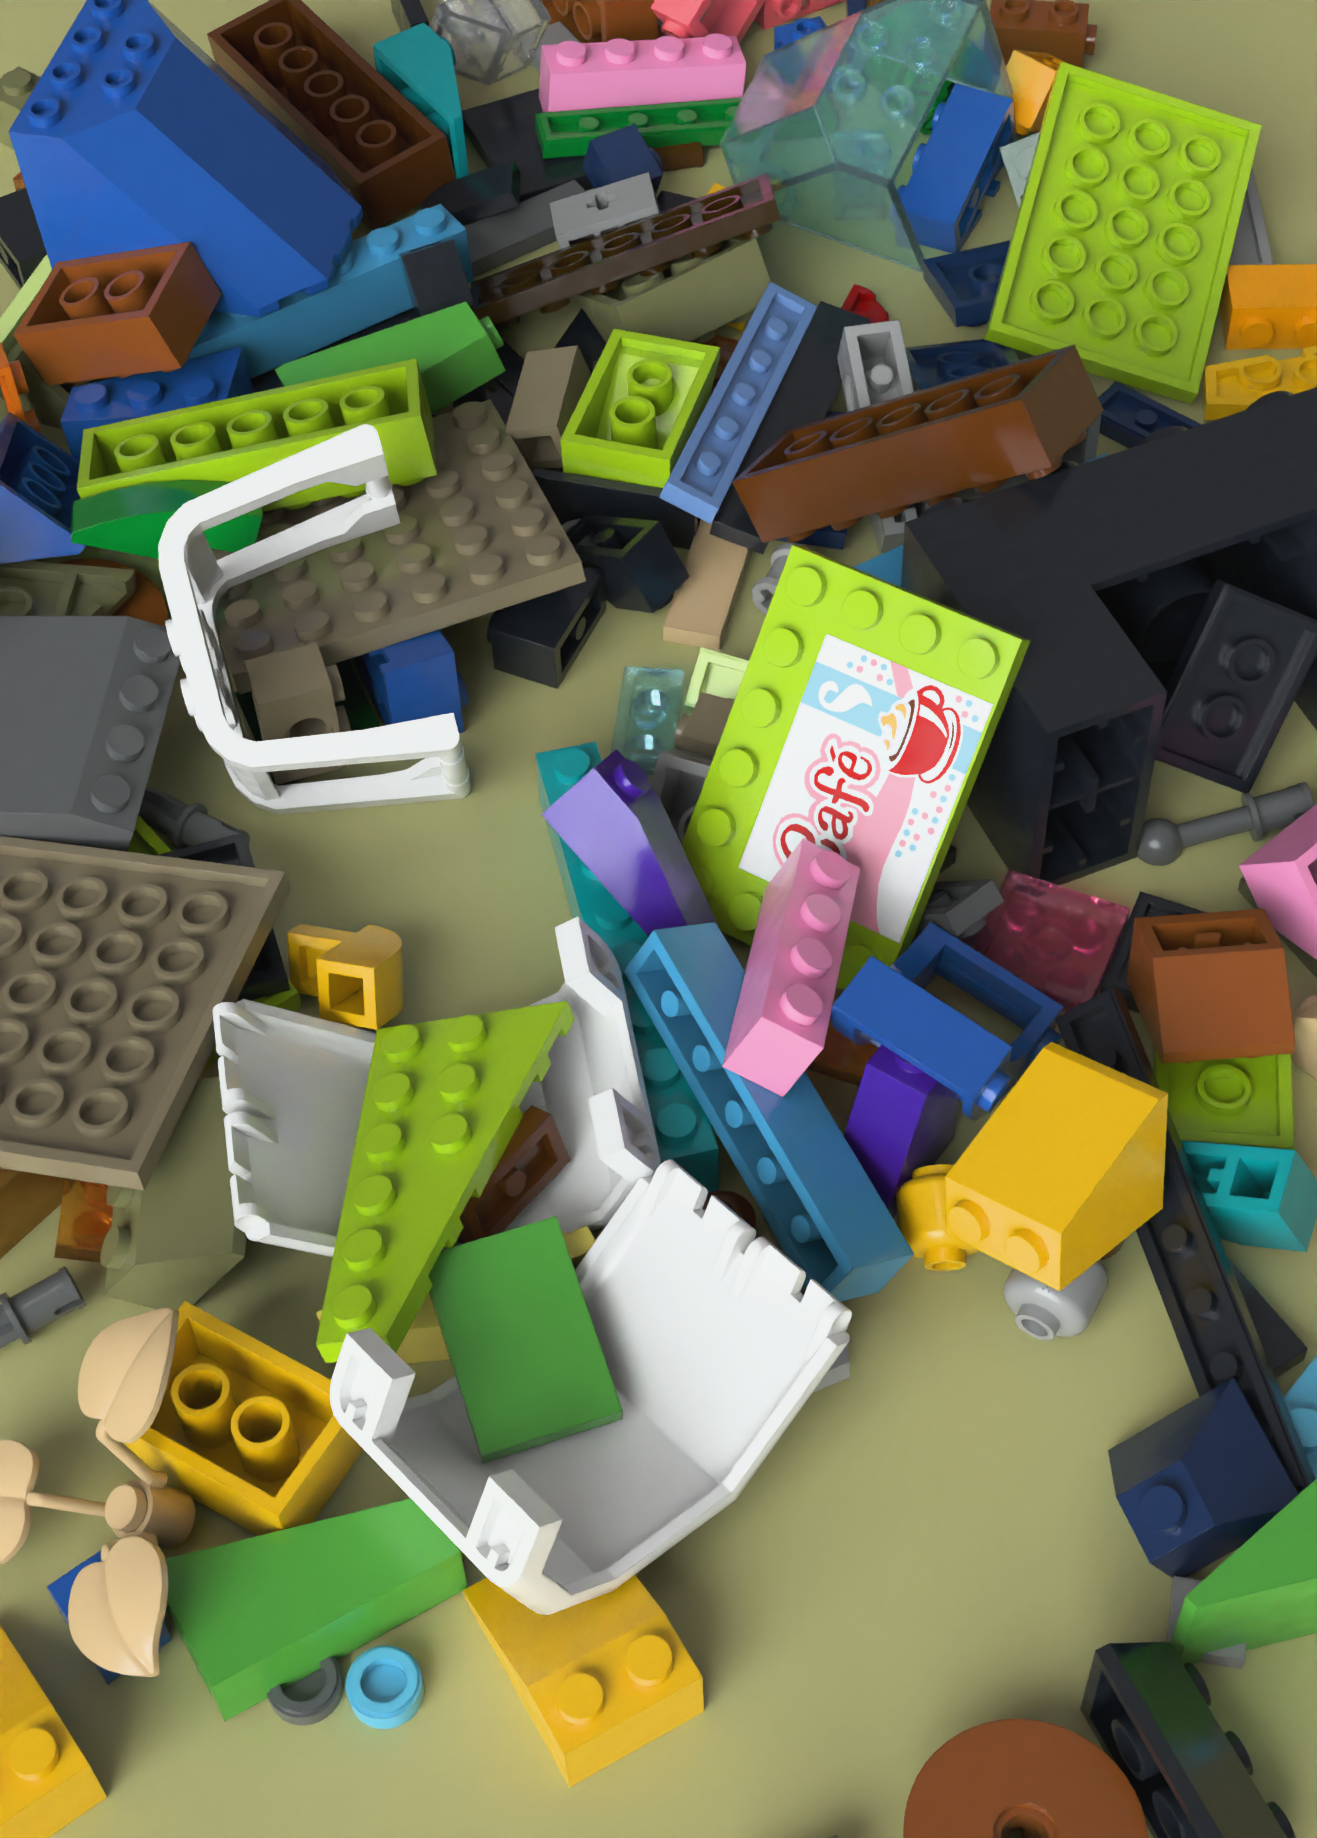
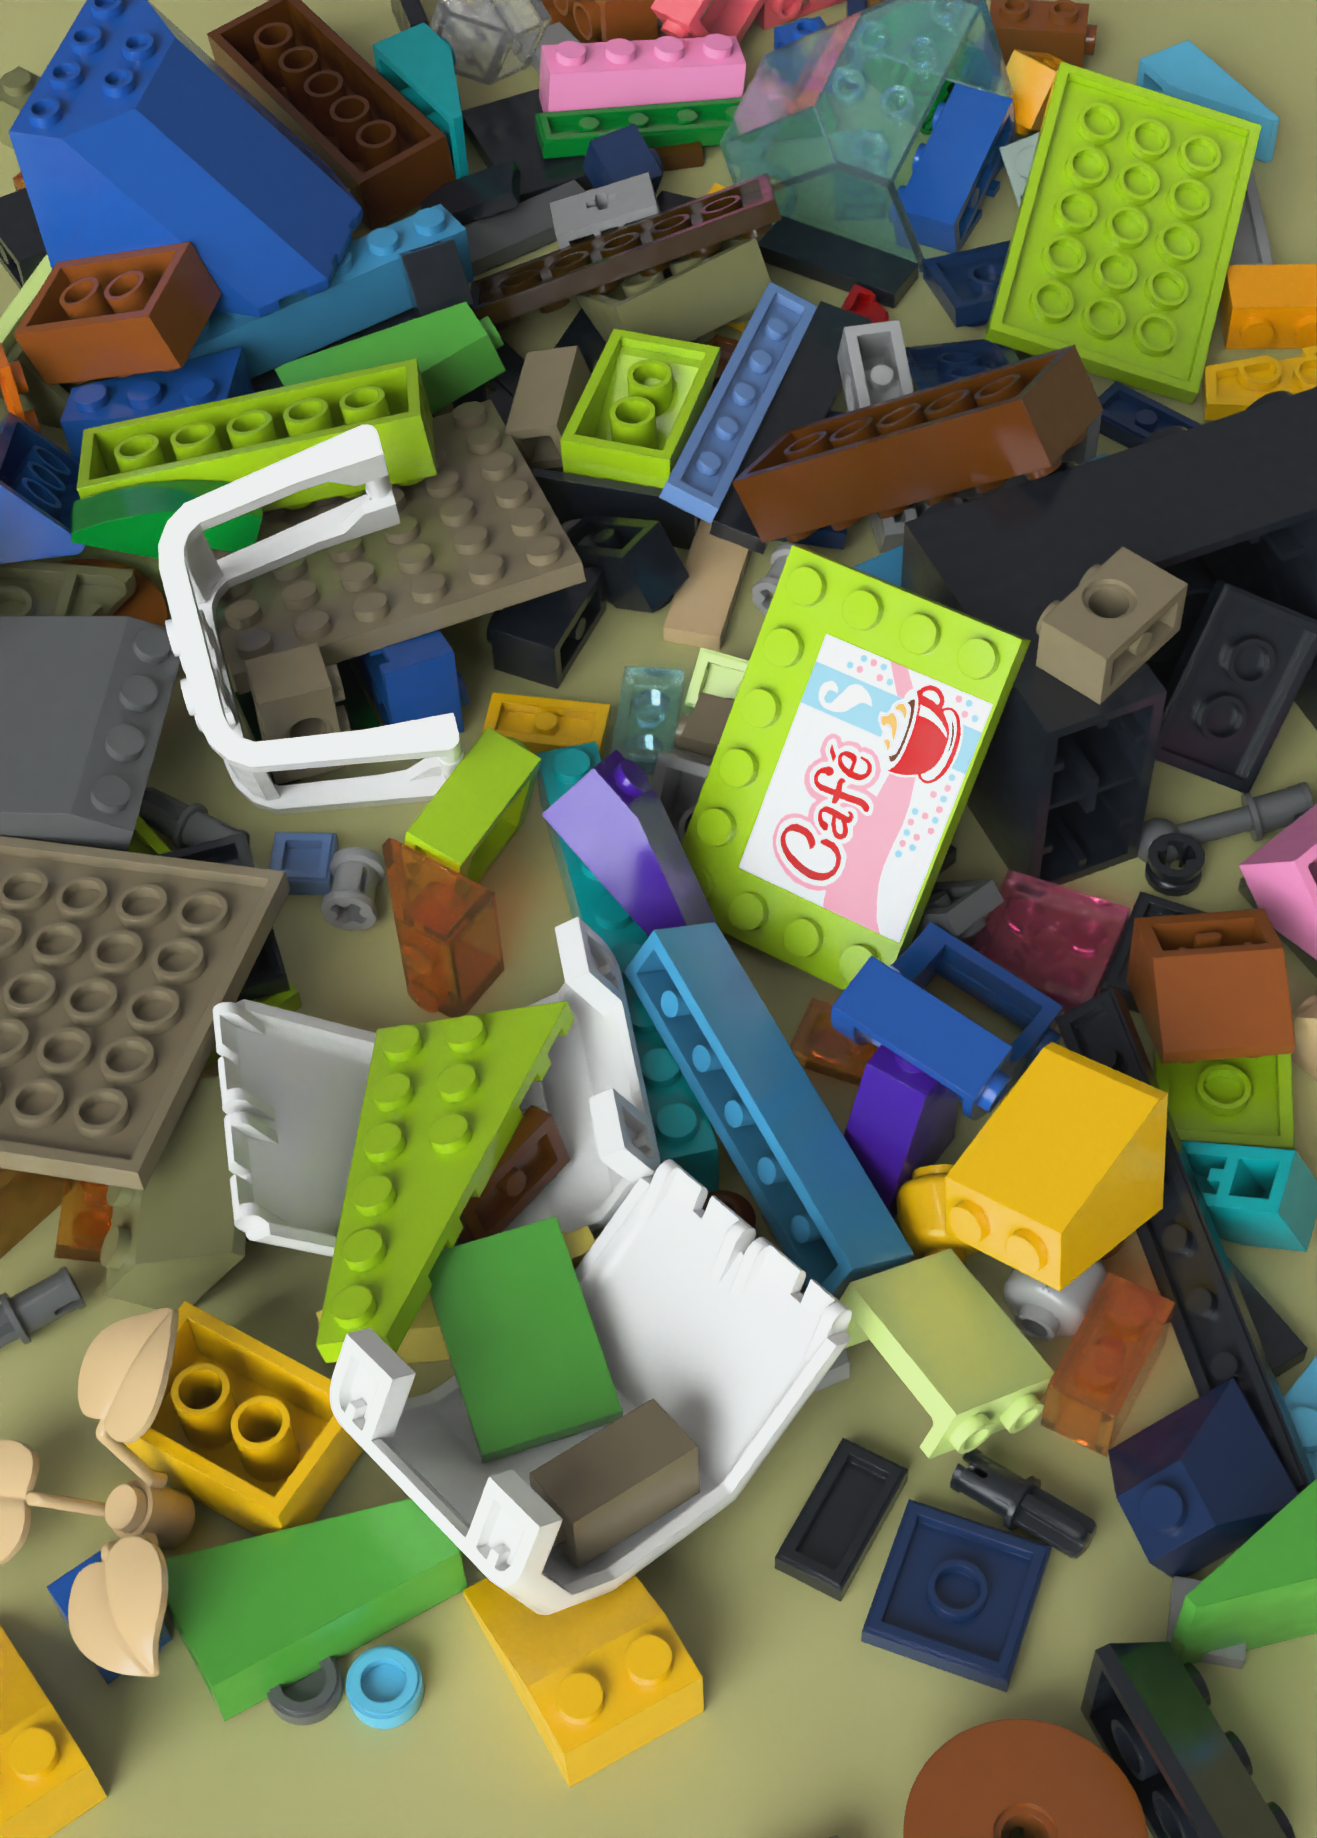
(305, 860): none -> medium blue tile
(350, 972): yellow brick -> none
(353, 889): none -> light grey bush
(443, 931): none -> clear orange slope
(477, 806): none -> lime window
(548, 722): none -> yellow plate
(618, 1481): none -> dark tan brick
(792, 968): bright pink brick -> none
(837, 260): none -> black tile
(841, 1519): none -> black tile
(950, 1349): none -> yellowish green panel
(956, 1595): none -> dark blue tile
(1024, 1504): none -> black axle
(1107, 1364): none -> clear orange brick
(1110, 624): none -> dark tan brick
(1172, 881): none -> black bush
(1194, 77): none -> medium azure slope

